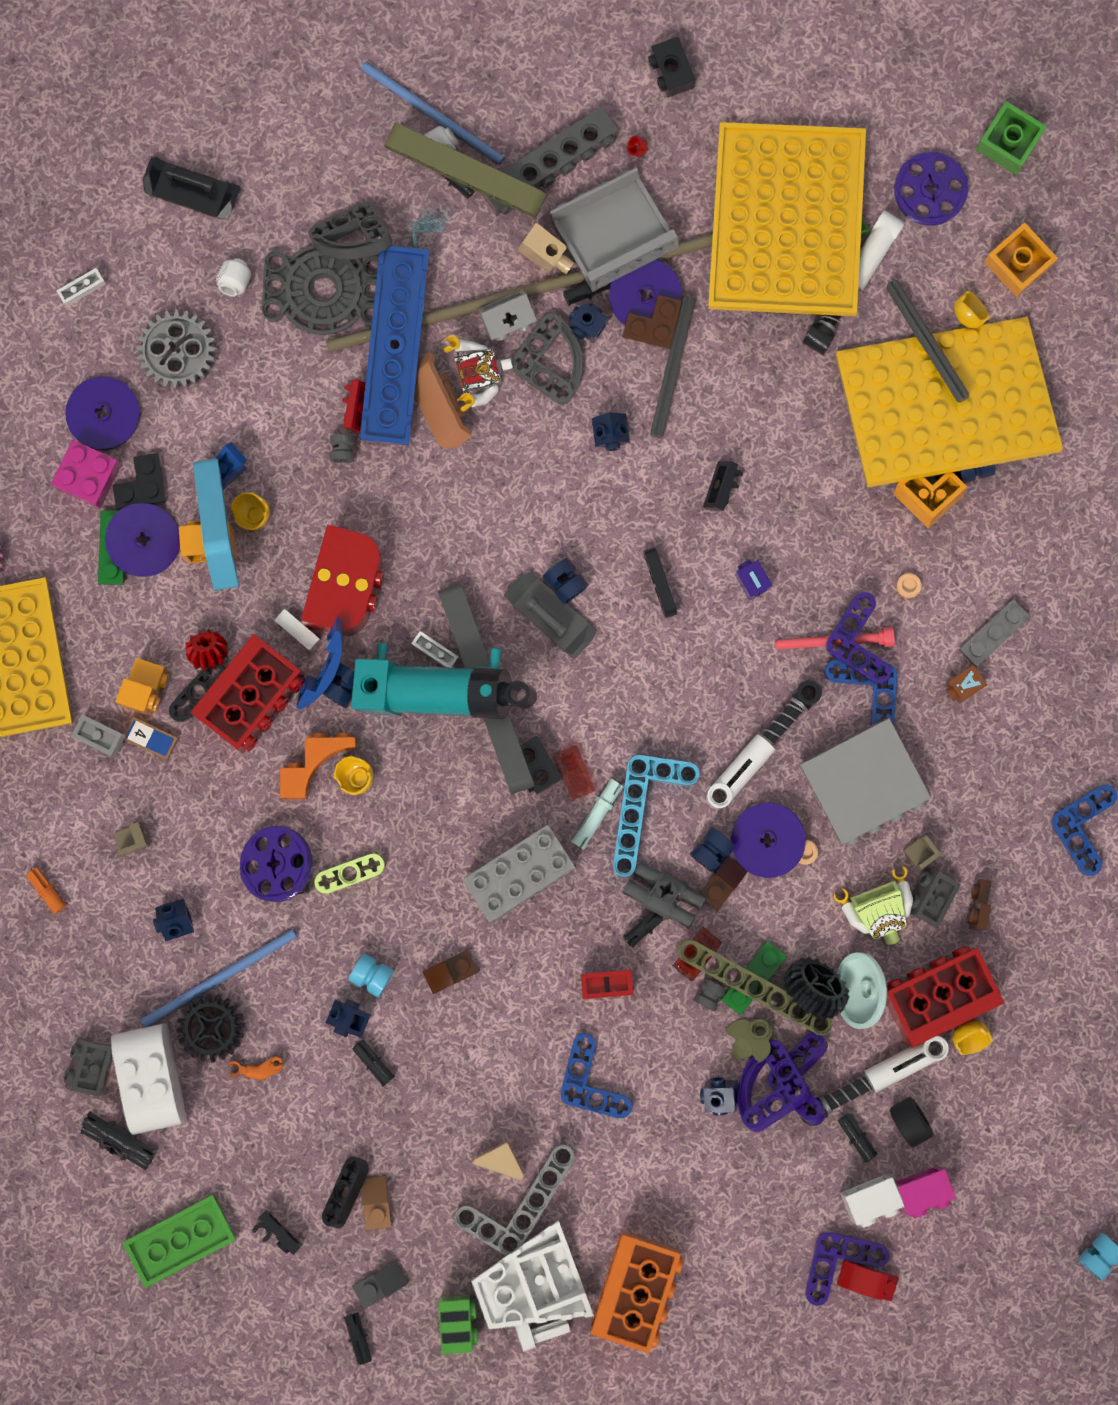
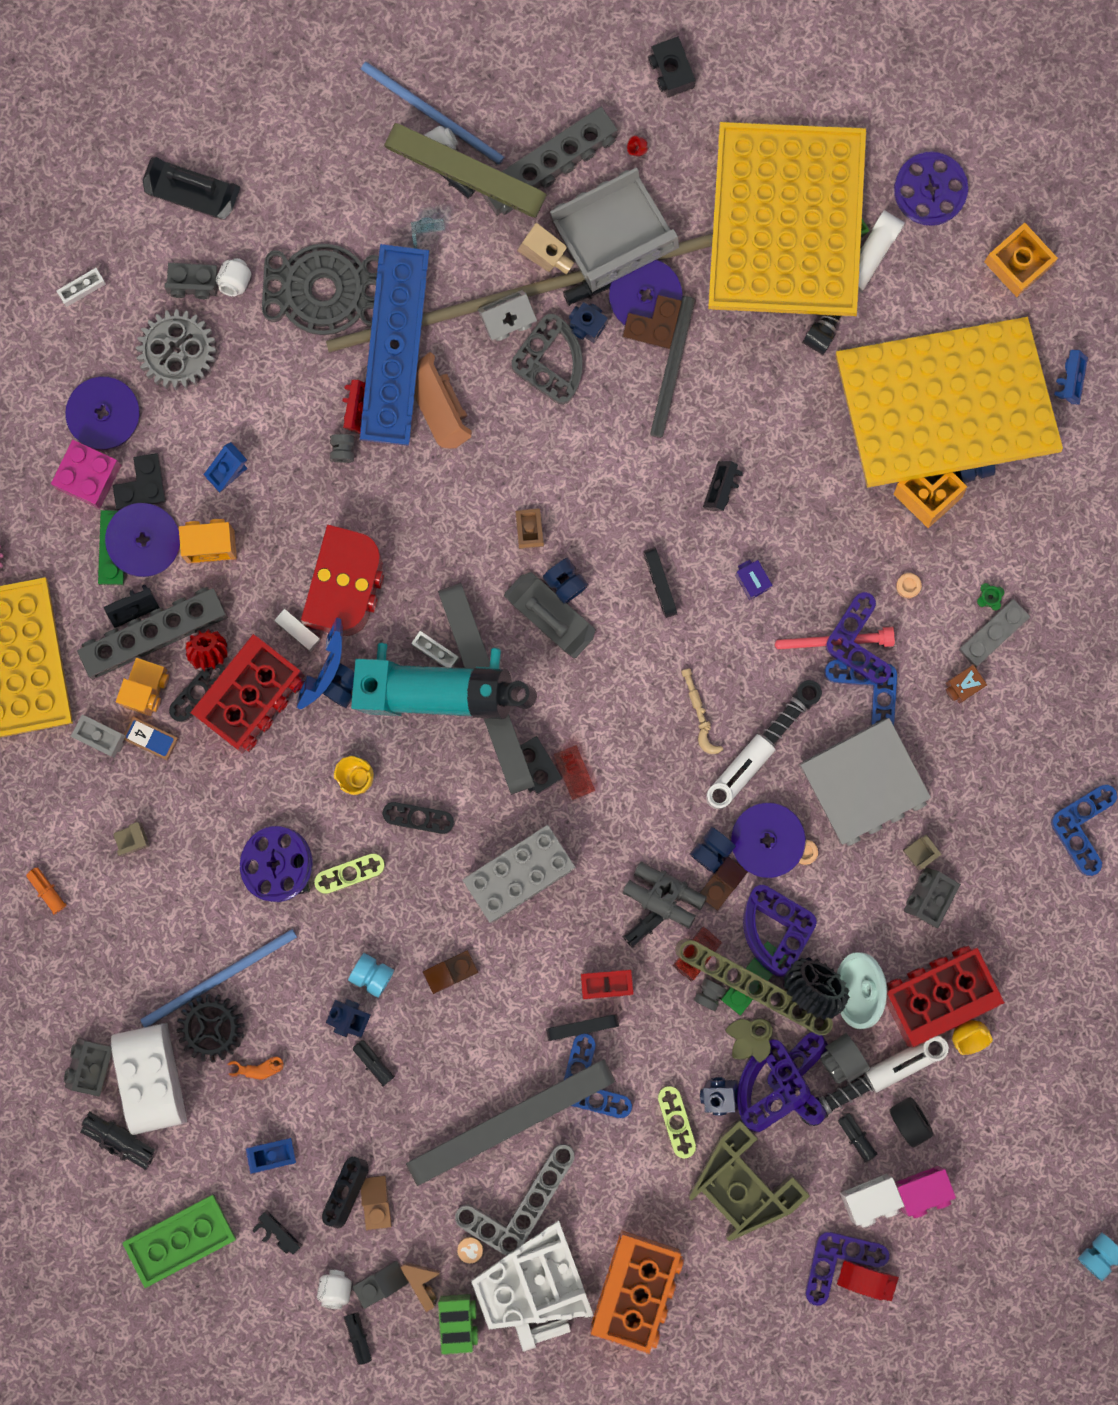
(91, 650): none -> dark grey brick
(131, 607): none -> black plate
(173, 920): dark blue brick -> none
(191, 280): none -> dark grey bracket
(214, 524): medium azure beam -> none
(250, 511): yellow hair -> none
(270, 1155): none -> blue slope
(318, 748): orange arch -> none
(328, 231): dark grey beam -> none
(334, 1289): none -> white head
(401, 808): none -> black beam
(417, 1276): none -> medium nougat slope
(470, 1250): none -> light nougat tile
(477, 371): torso -> none
(501, 1160): tan slope -> none
(510, 1122): none -> dark grey beam
(529, 528): none -> medium nougat slope
(582, 1027): none -> black beam
(597, 813): light aqua pin -> none
(610, 430): dark blue brick -> none
(638, 804): medium azure beam -> none
(688, 1138): none -> yellowish green beam
(705, 726): none -> tan piece
(739, 1190): none -> olive wedge
(794, 928): none -> dark purple beam
(844, 1060): none -> dark grey piece
(880, 909): torso -> none
(927, 341): dark grey axle -> none
(970, 310): yellow hair -> none
(979, 915): reddish brown plate -> none
(996, 592): none -> green plate
(1011, 138): bright green brick -> none
(1075, 368): none -> blue plate

